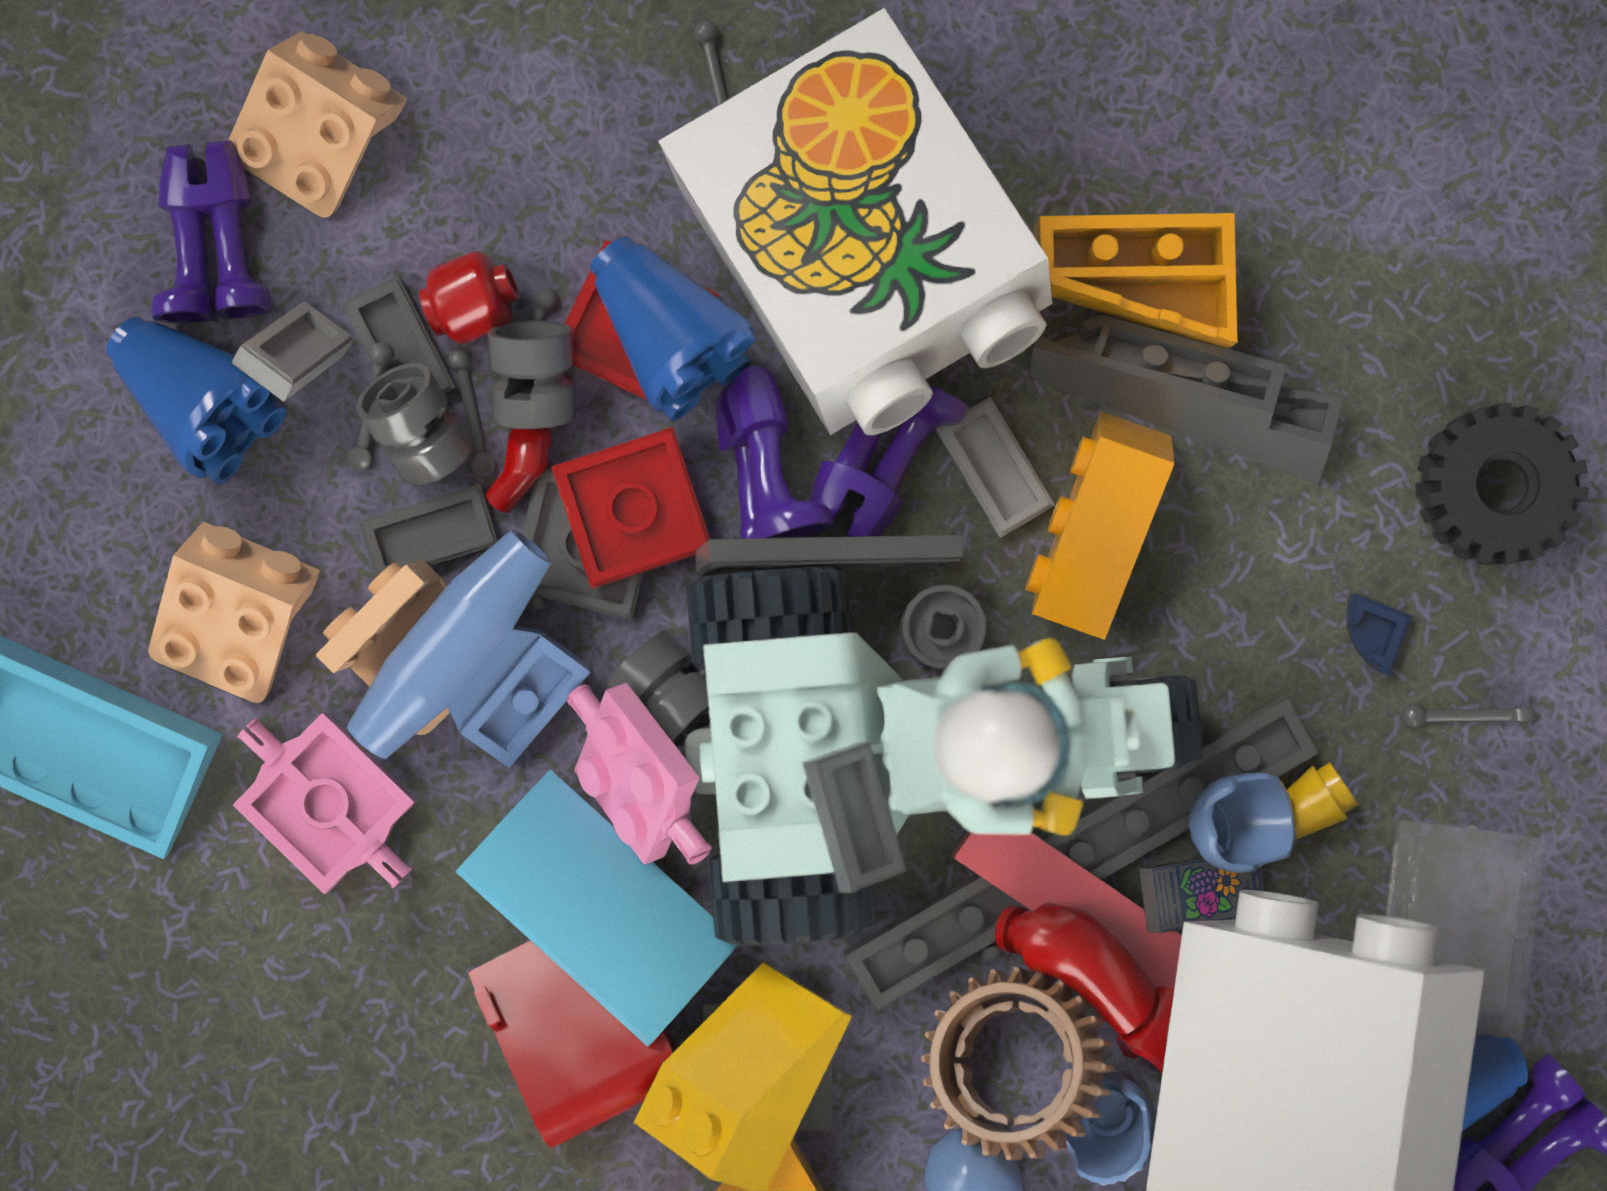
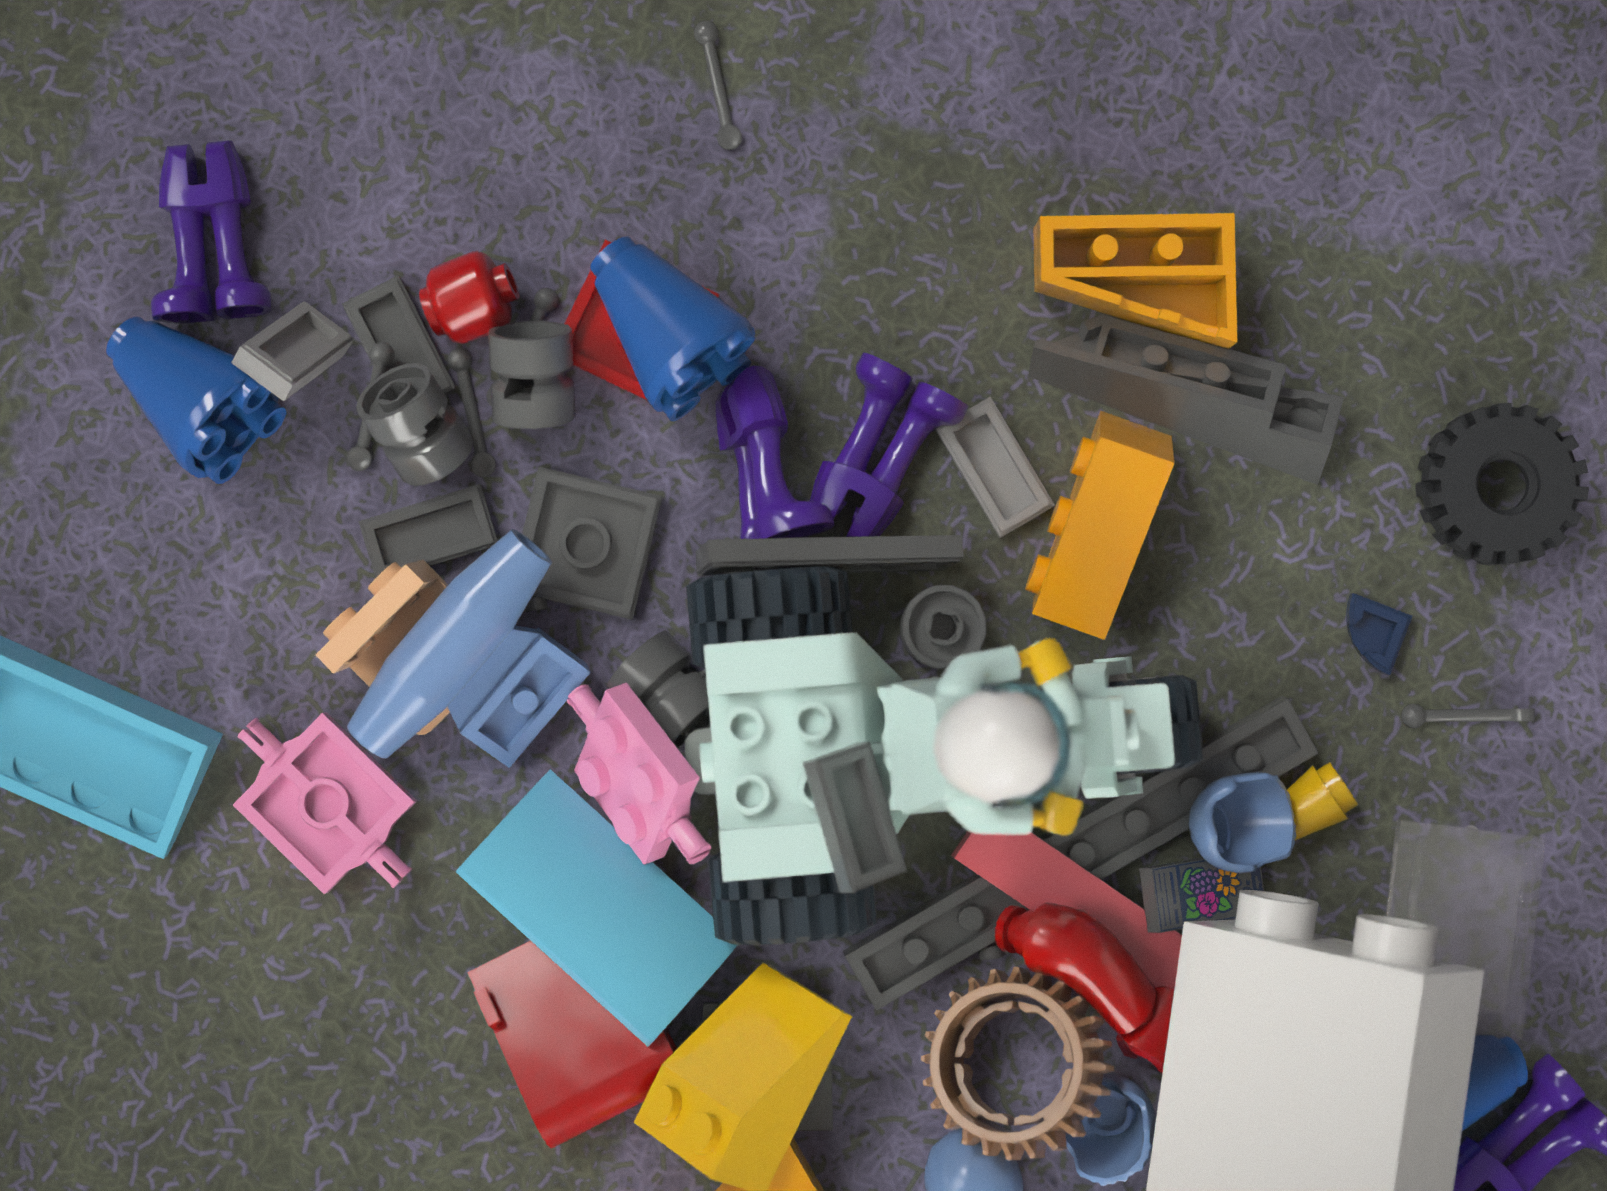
(229, 610): light nougat bracket -> none
(311, 121): light nougat bracket -> none
(524, 464): red arm -> none
(631, 507): red tile -> none
(862, 227): brick -> none

